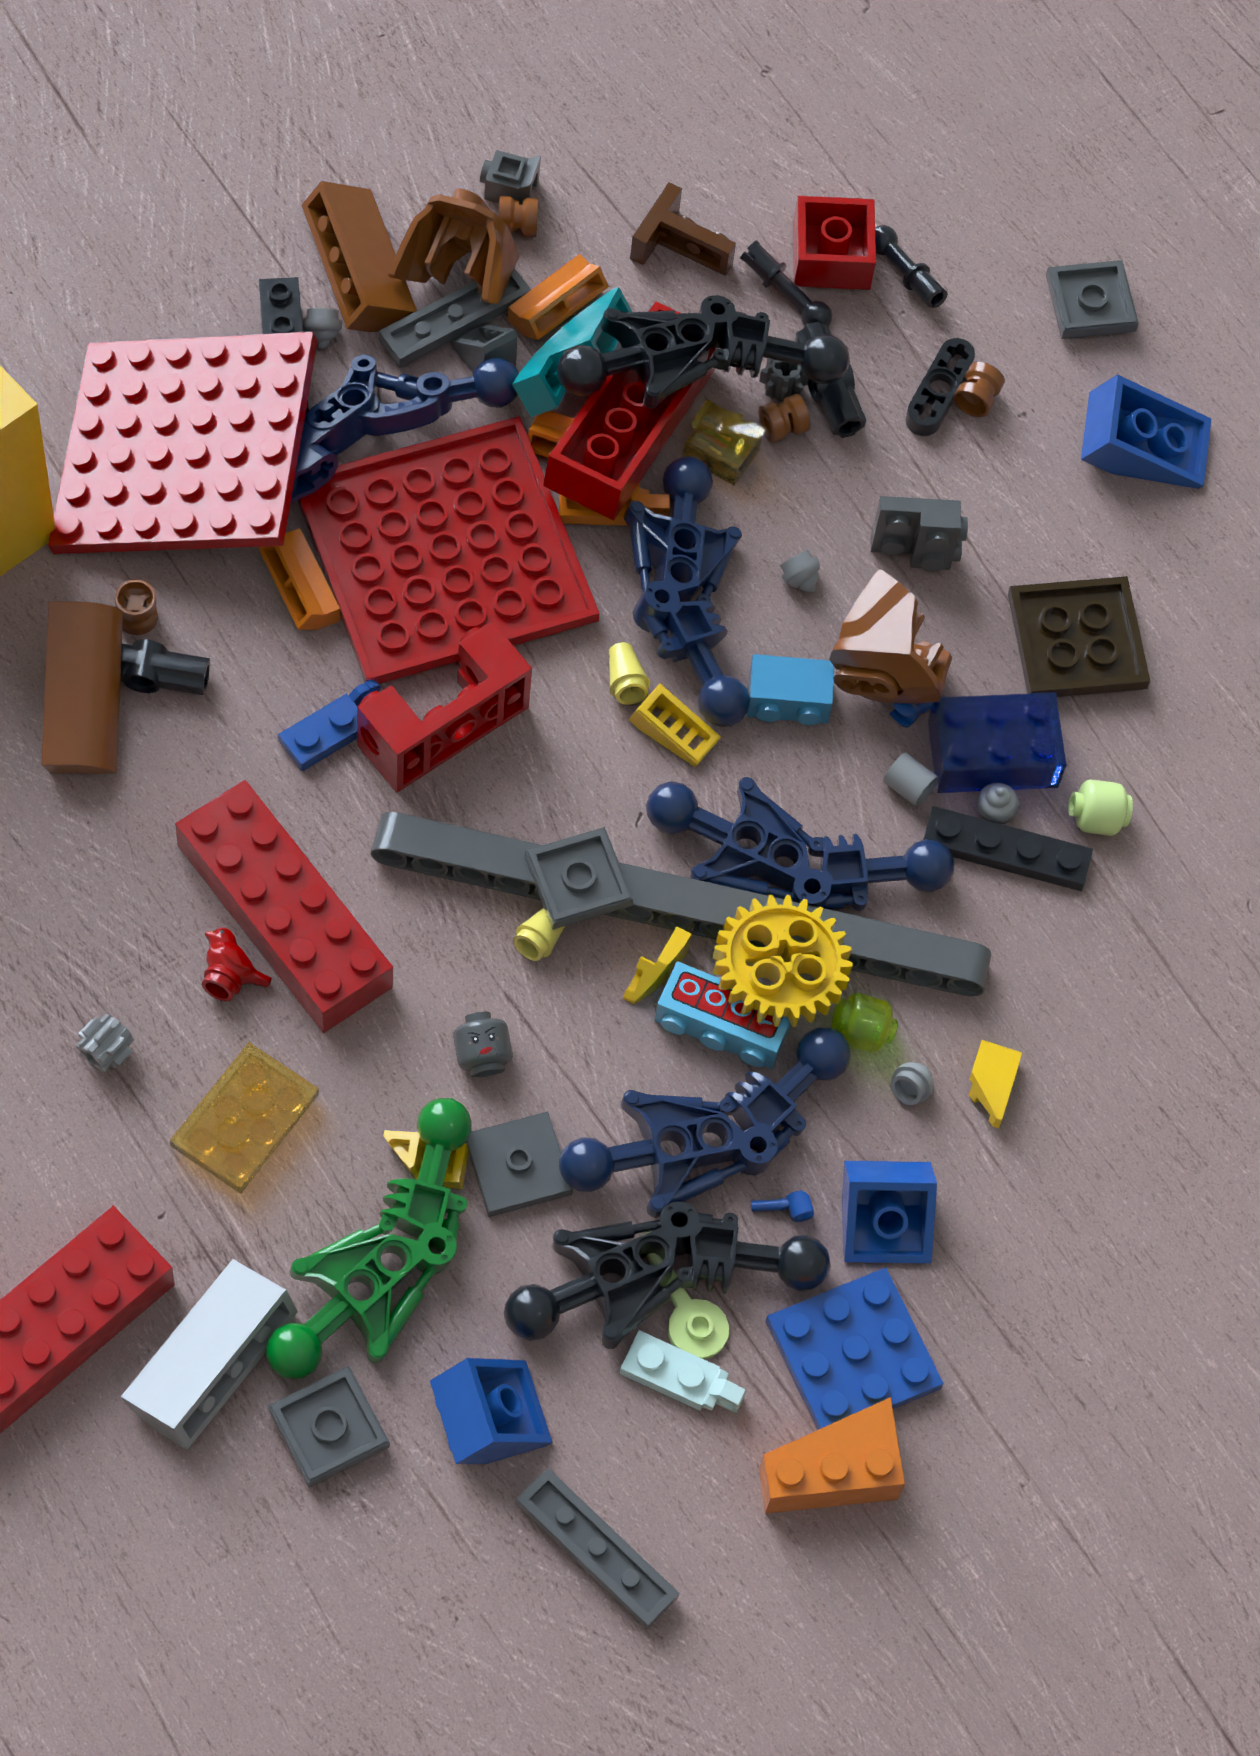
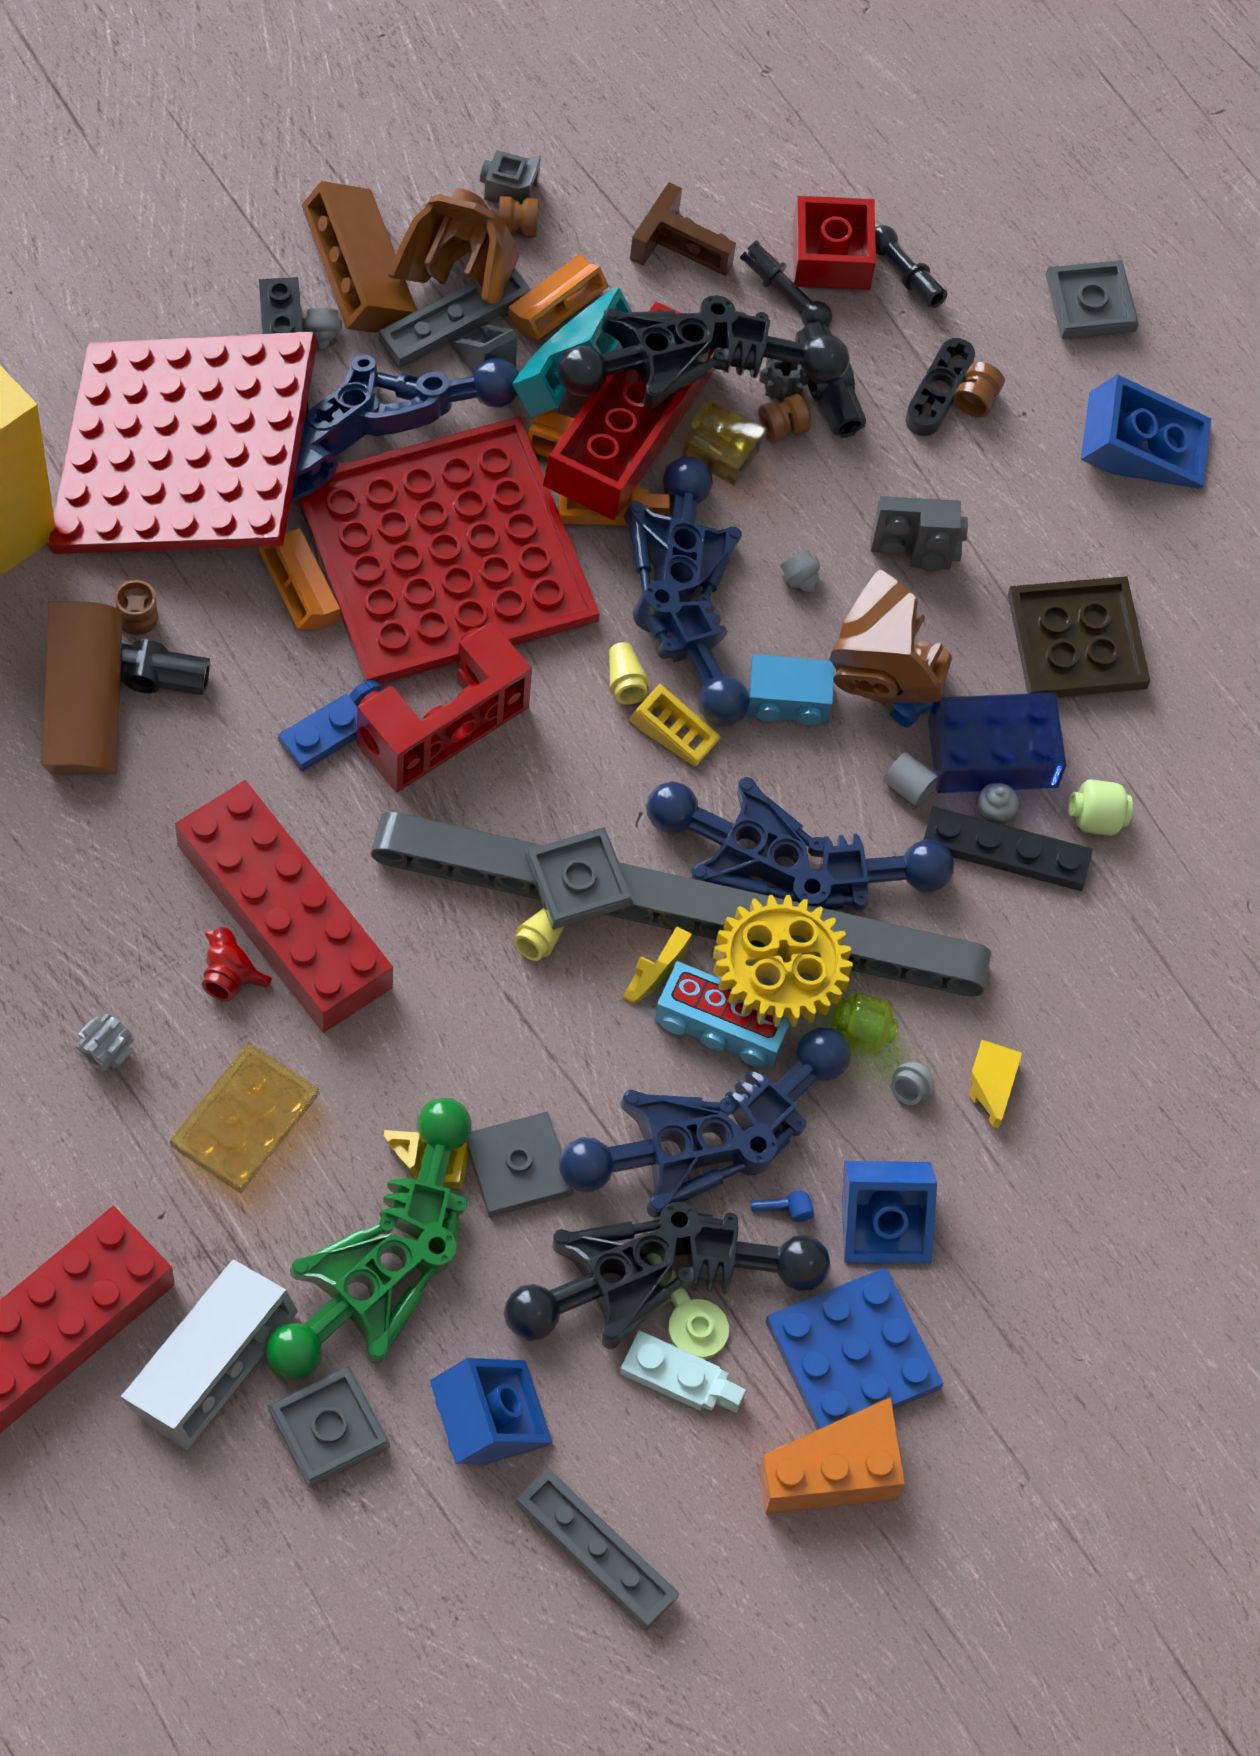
(482, 1045): dark grey head -> none

